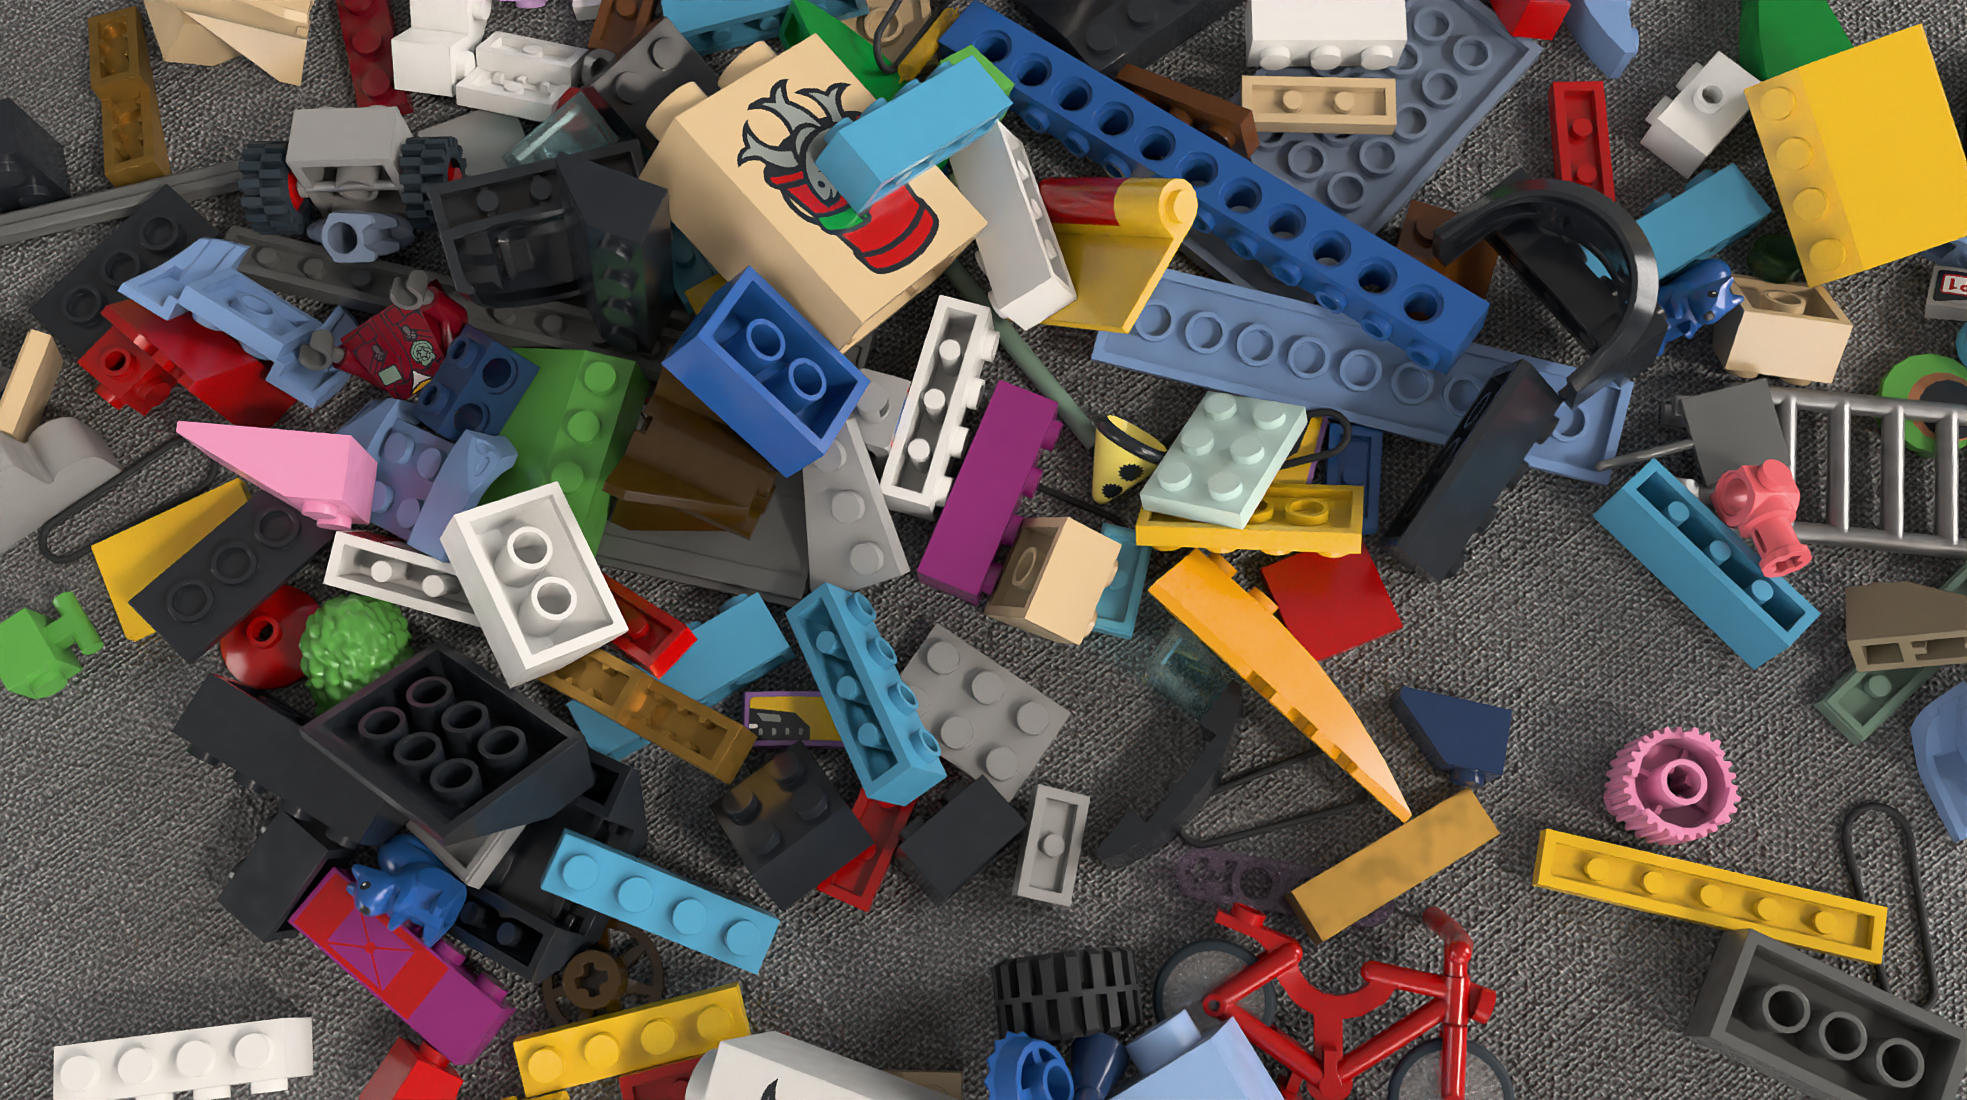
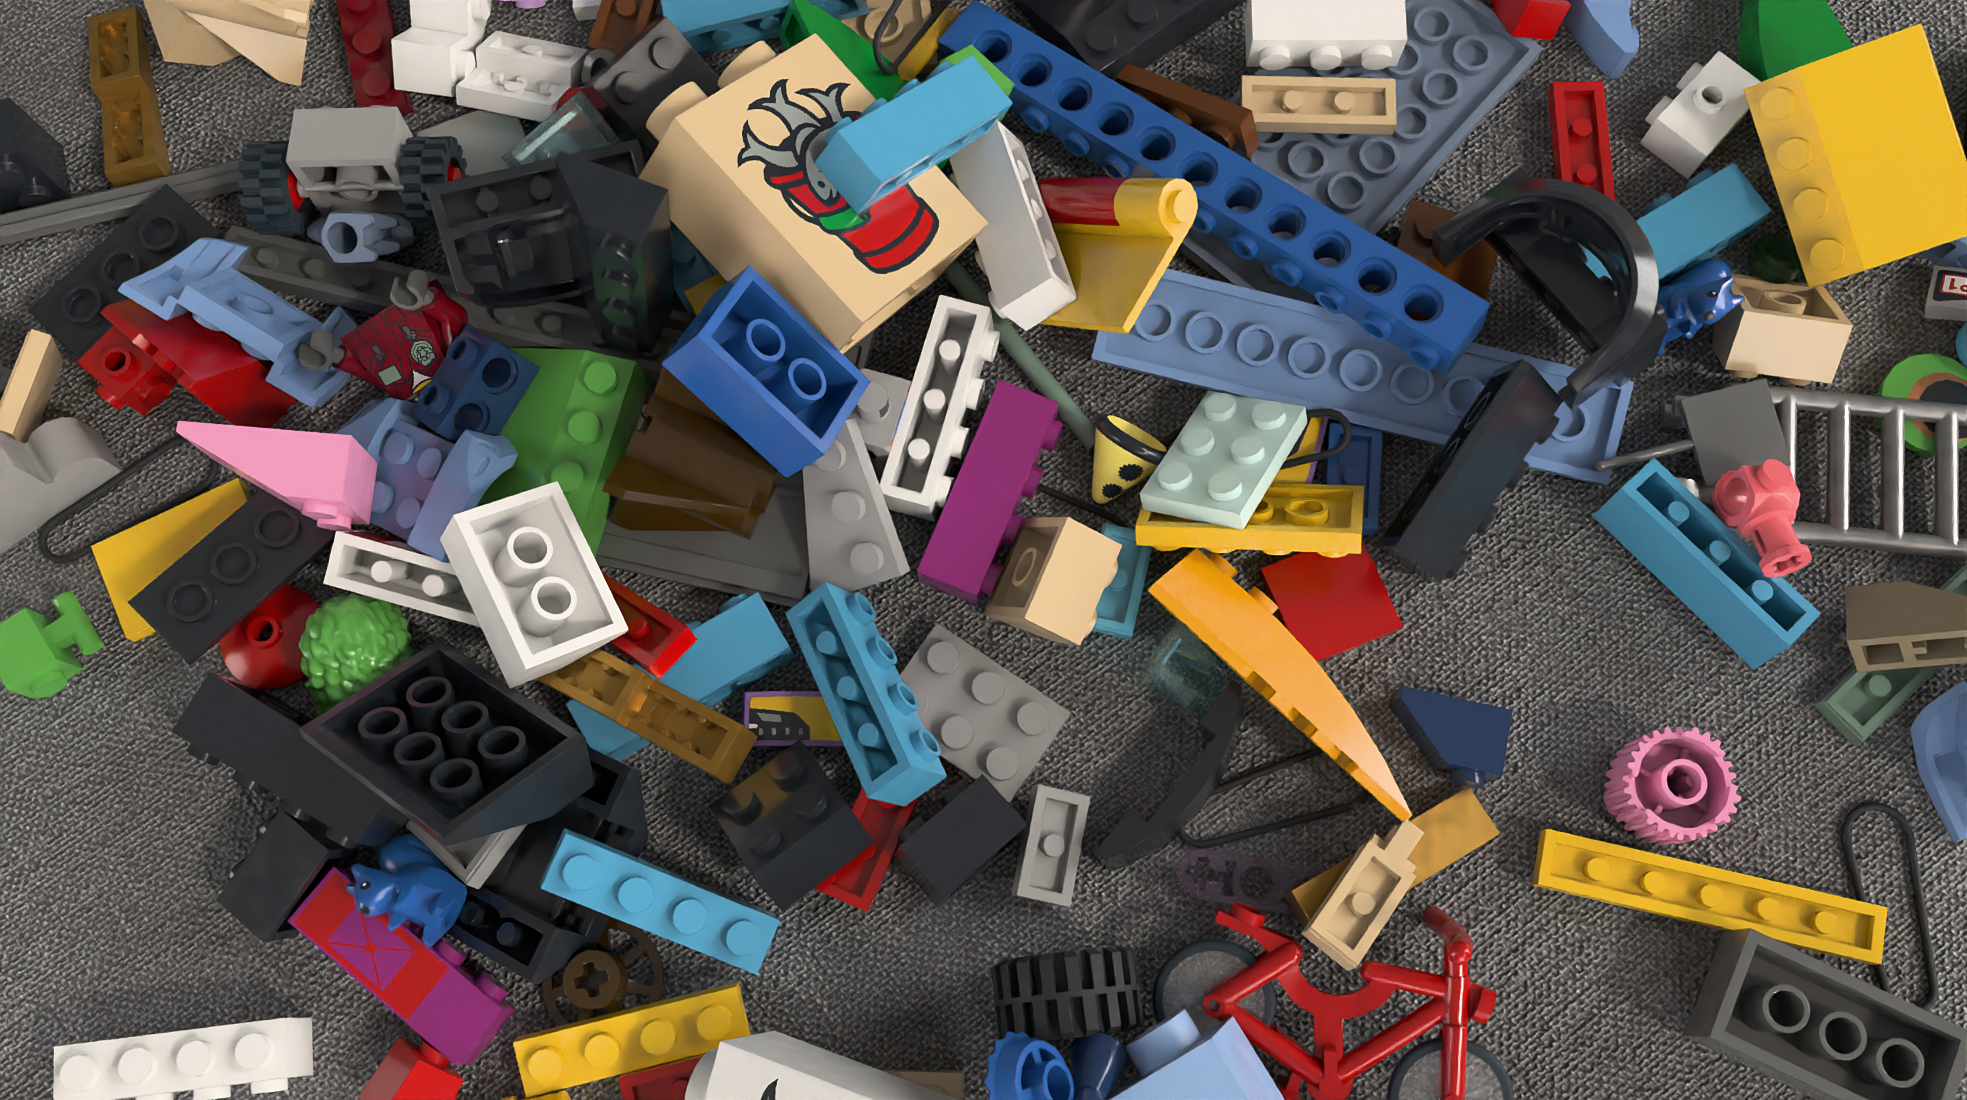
(1365, 896): none -> tan hinge

